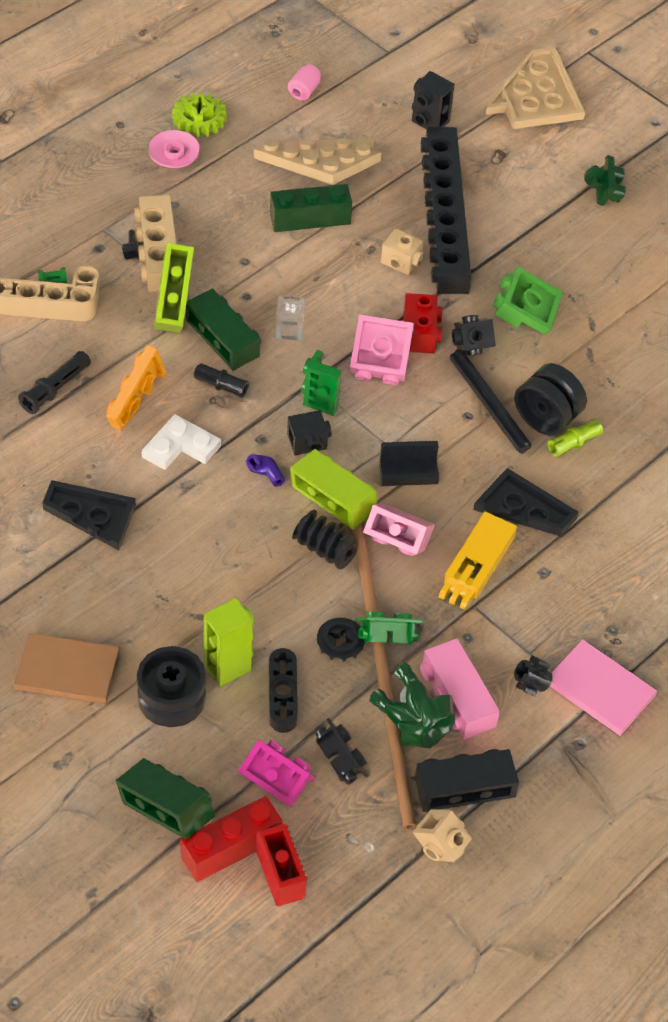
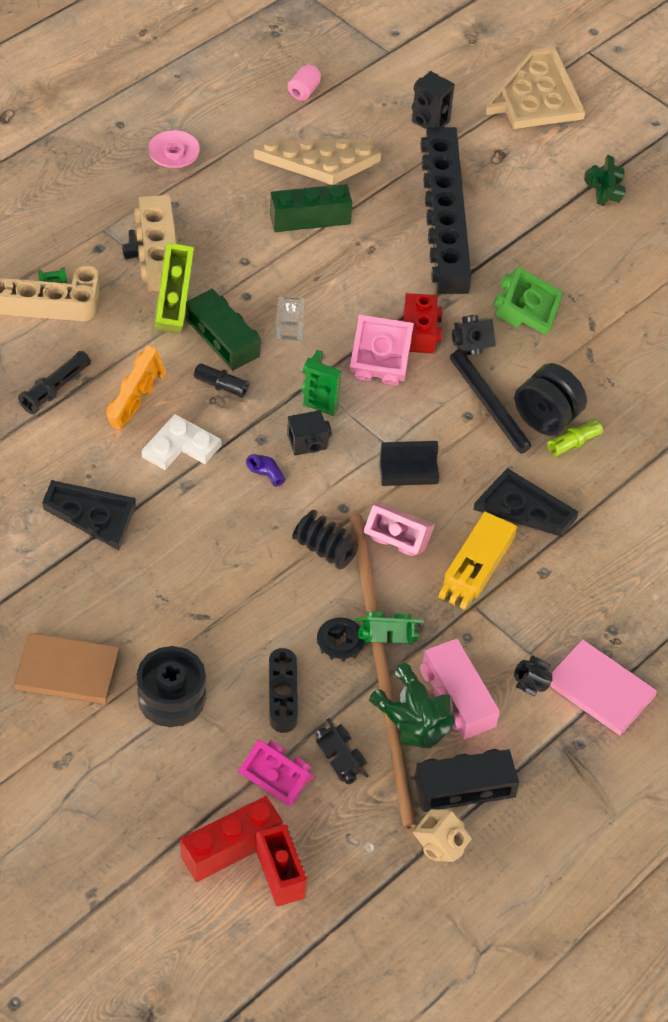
(165, 798): dark green brick -> none
(199, 114): lime gear -> none
(228, 641): lime brick -> none
(333, 488): lime brick -> none
(402, 251): tan brick -> none

